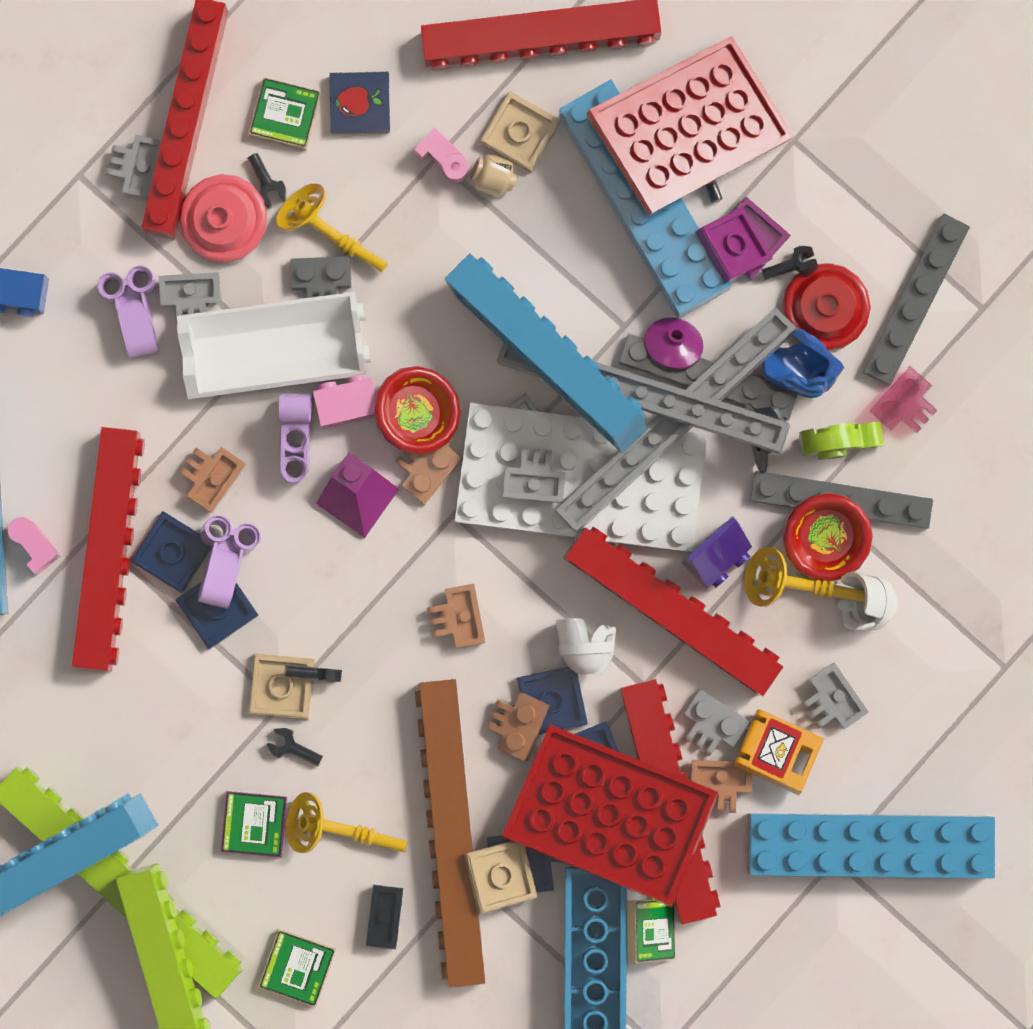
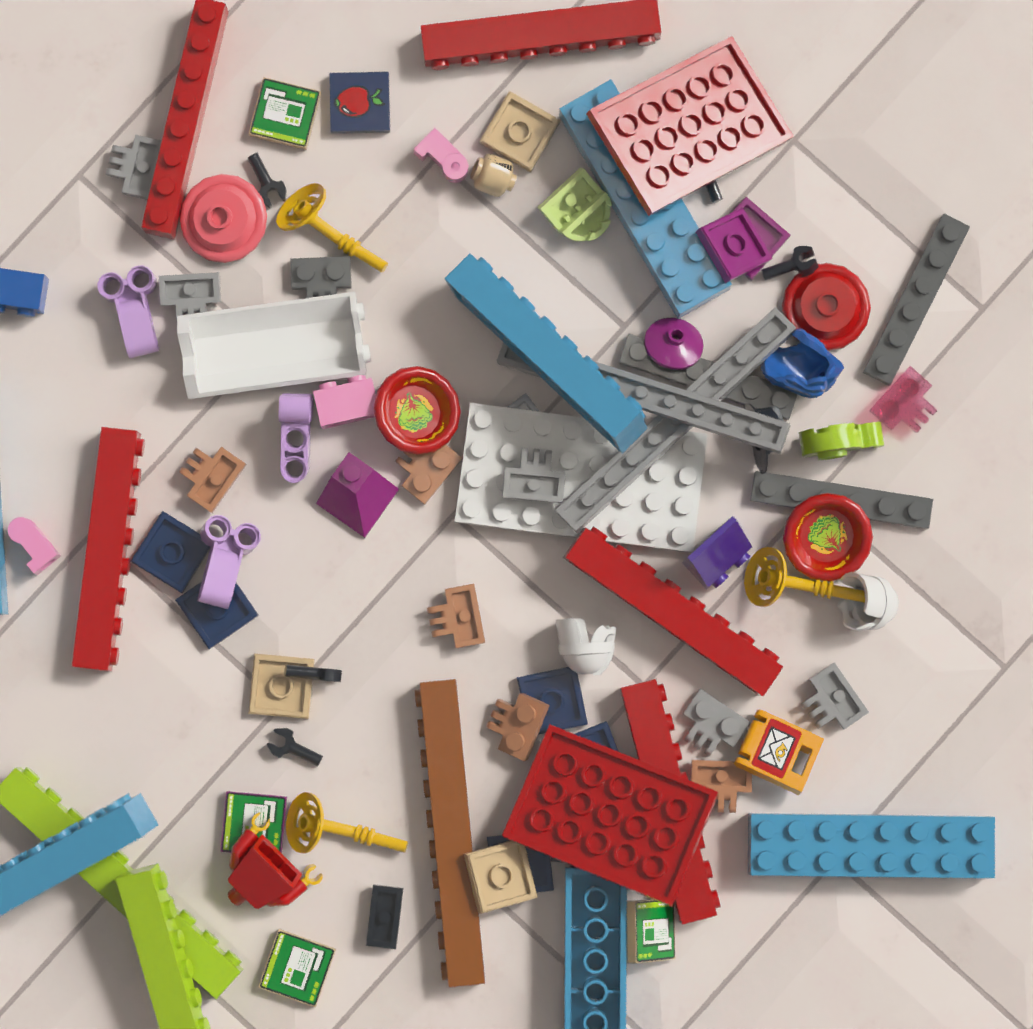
(264, 873): none -> red torso
(578, 208): none -> yellowish green slope

